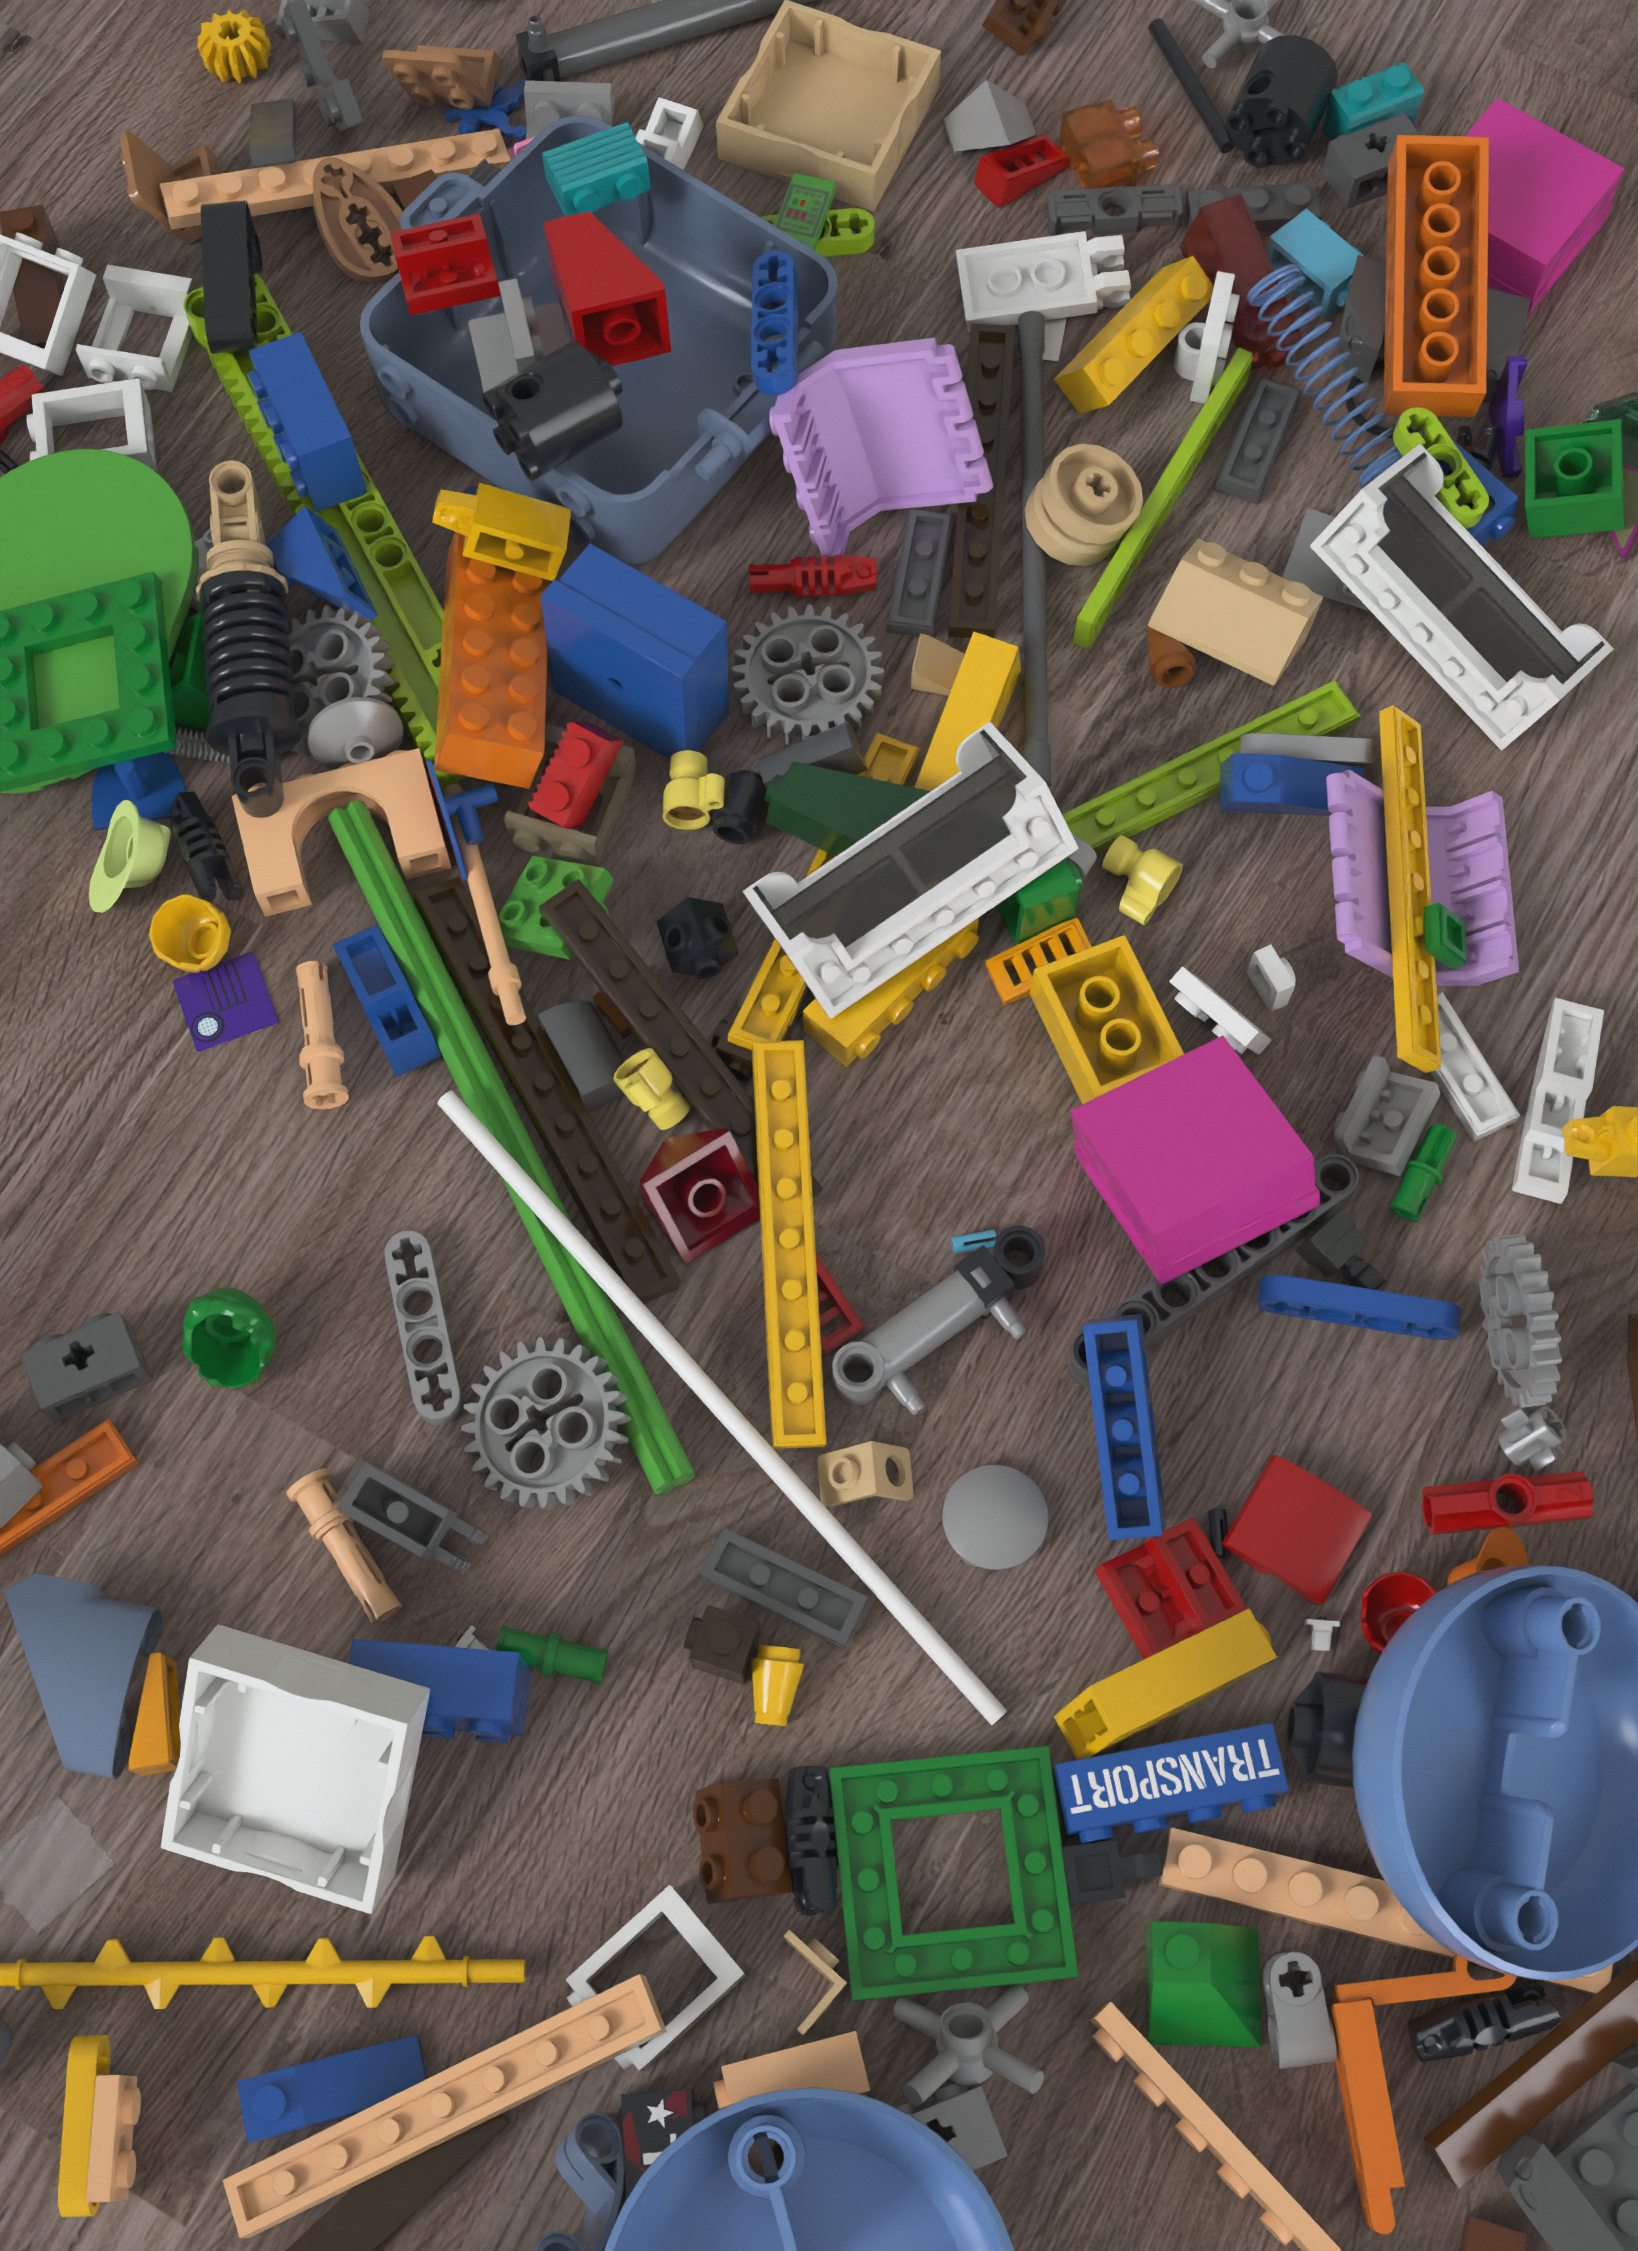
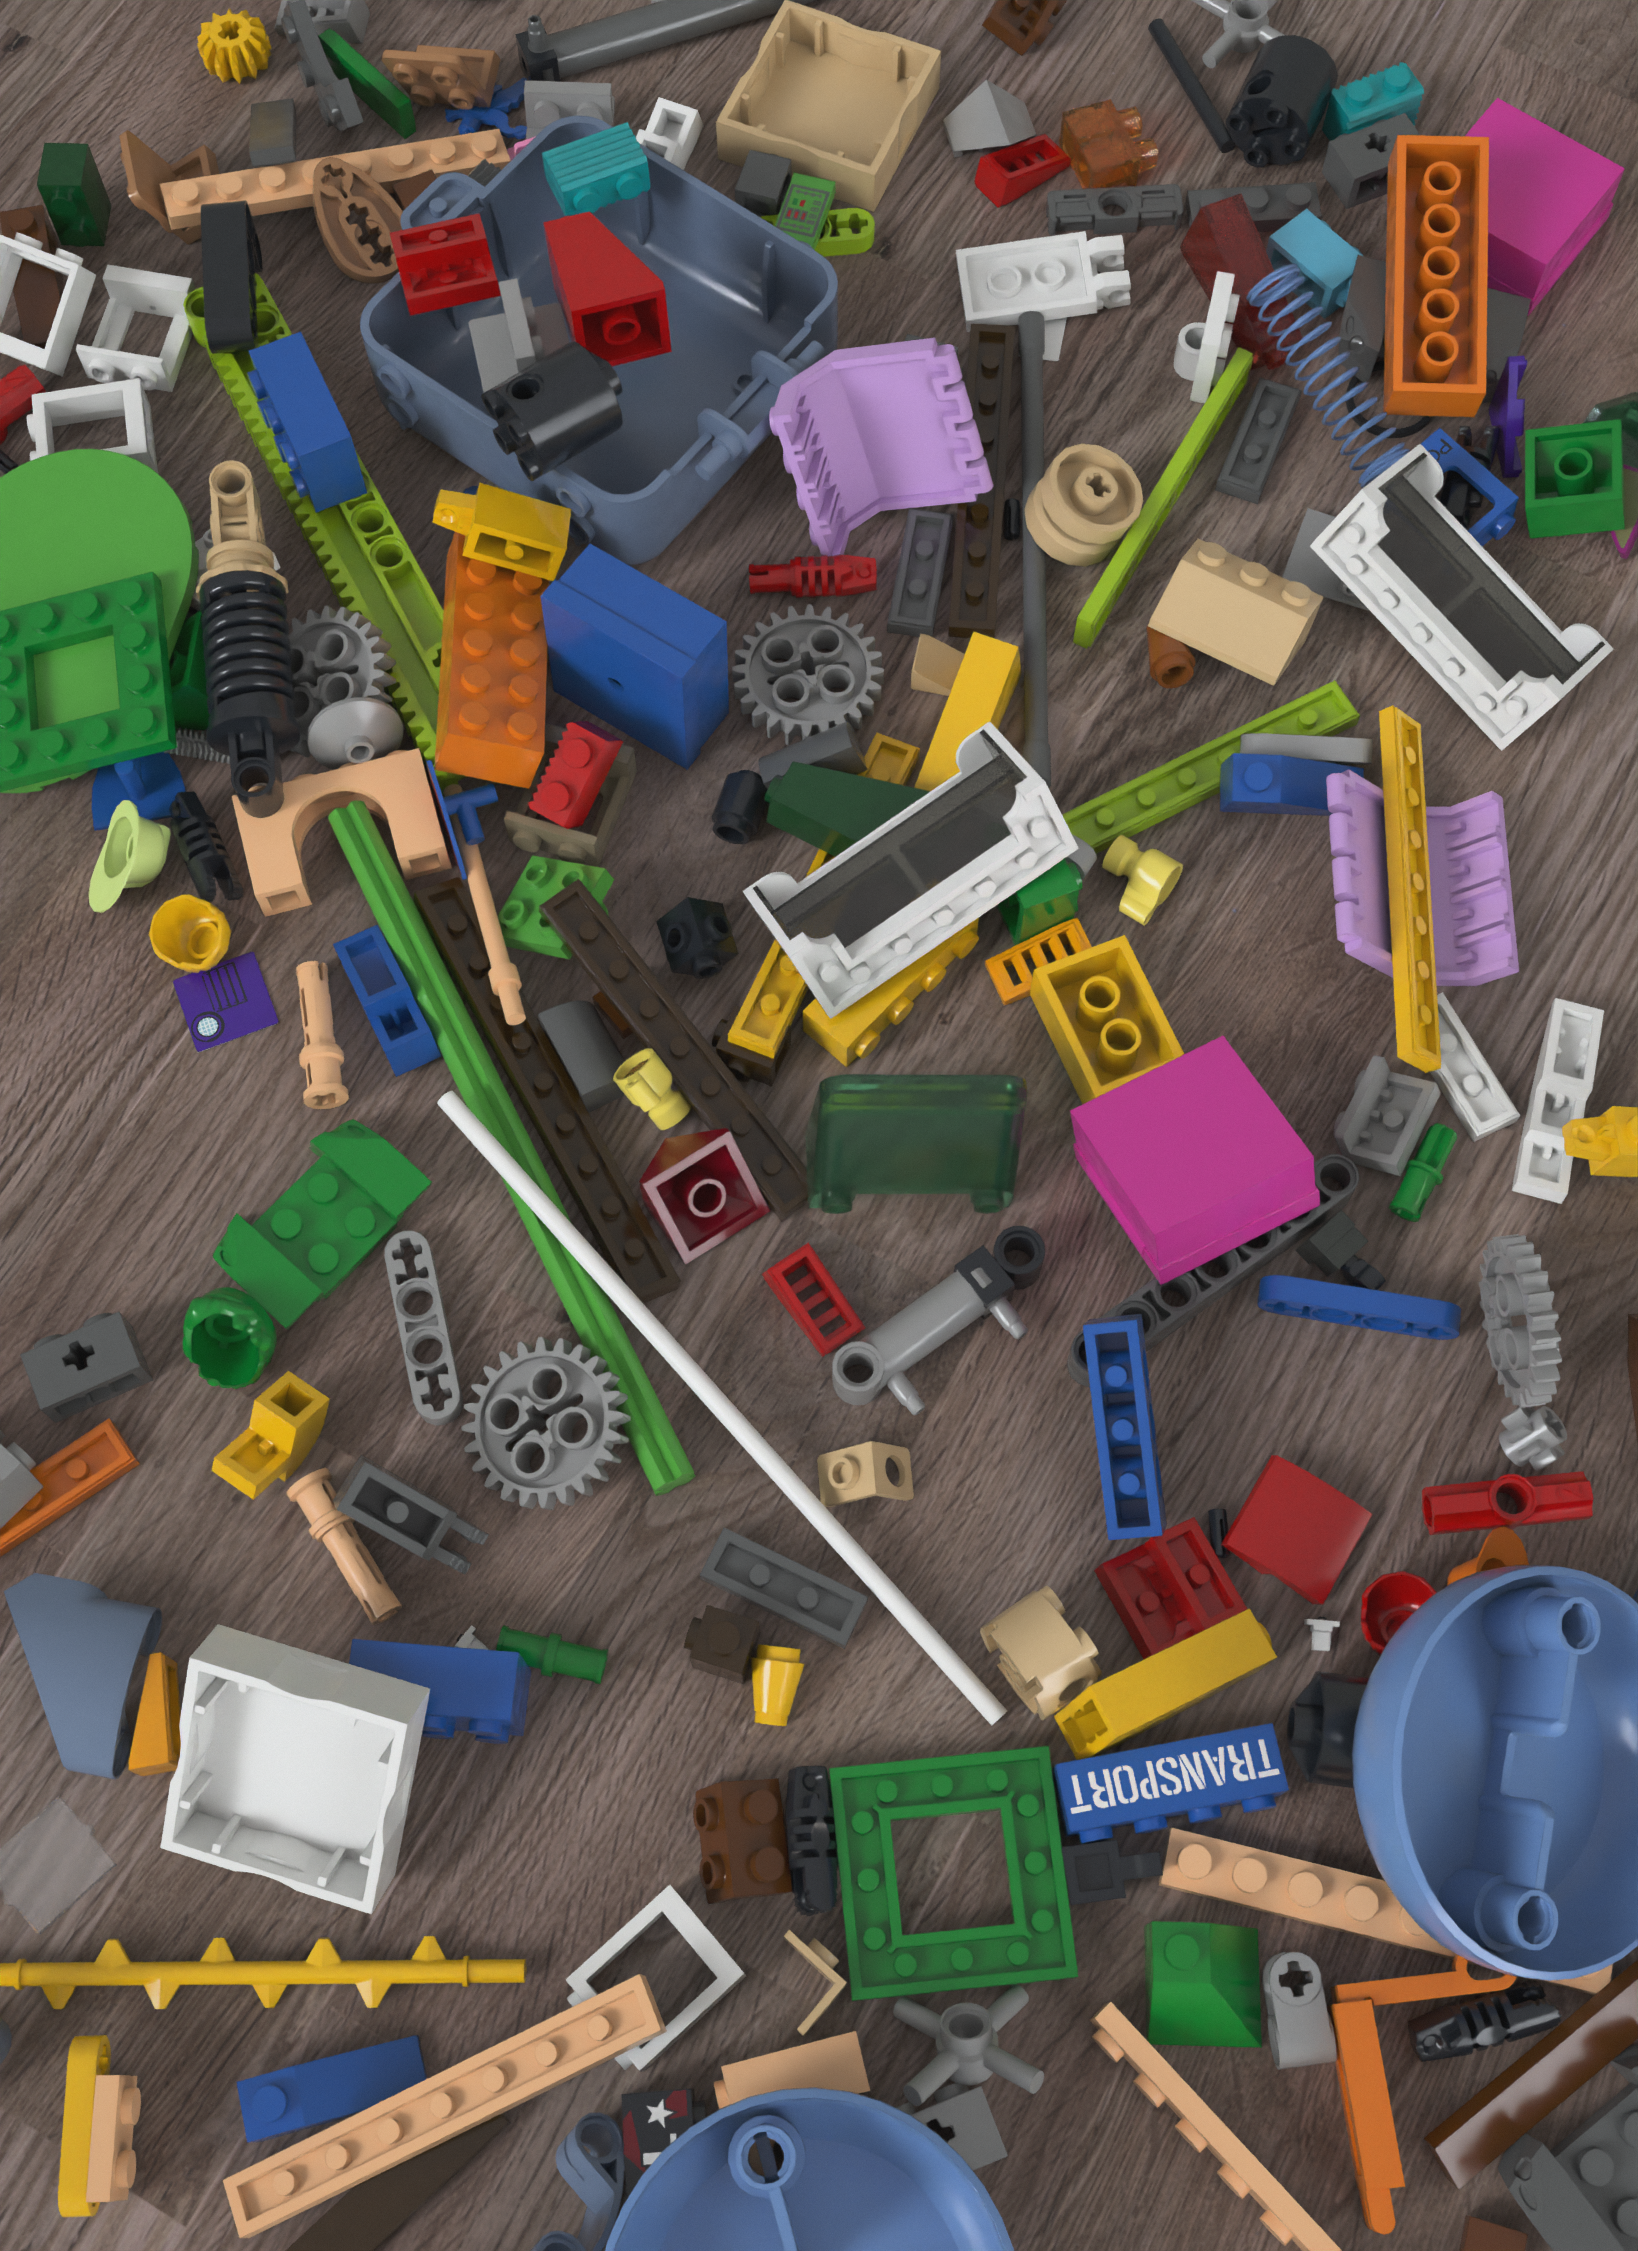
(74, 194): none -> dark green brick
(278, 1439): none -> yellow brick
(316, 560): blue slope -> none
(322, 1222): none -> green piece
(369, 83): none -> green tile
(691, 792): light yellow piece -> none
(763, 183): none -> dark grey brick
(773, 322): blue beam -> none
(788, 1245): yellow tile -> none
(915, 1138): none -> clear green windscreen
(959, 1247): medium azure piece -> none
(995, 1517): light grey dish -> none
(1011, 519): none -> black piece
(1041, 1652): none -> tan brick
(1135, 335): yellow brick -> none
(1206, 1003): white plate -> none
(1271, 977): white plate -> none
(1443, 448): lime beam -> none
(1445, 936): green tile -> none

